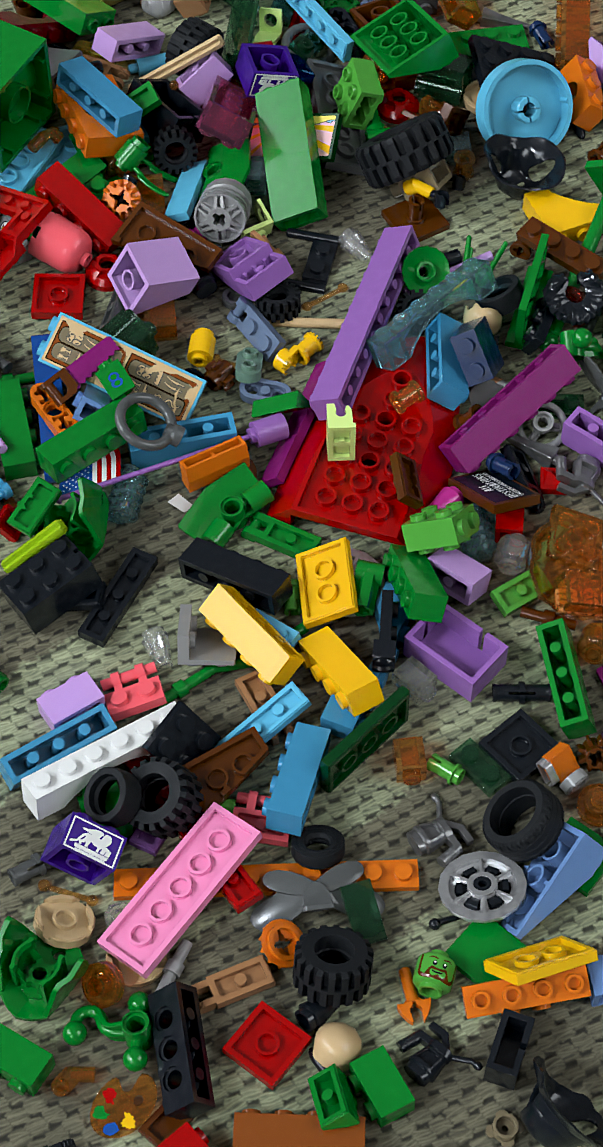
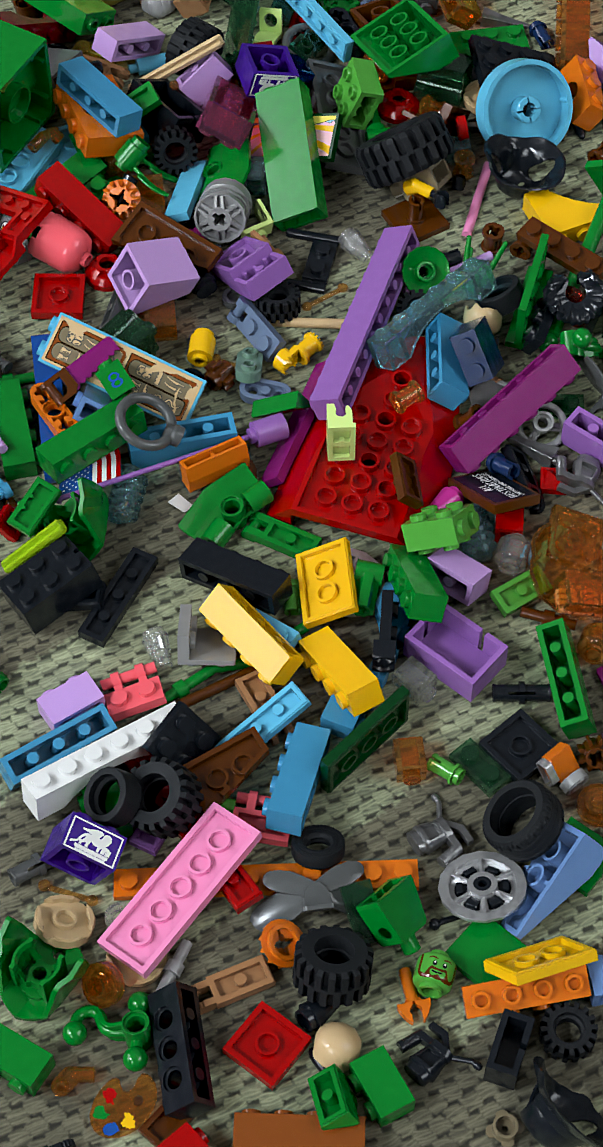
(214, 688): none -> reddish brown bar
(394, 914): none -> green torso
(461, 127): none -> red tile
(477, 200): none -> bright pink bar
(495, 236): none -> reddish brown bush
(572, 1014): none -> black tyre

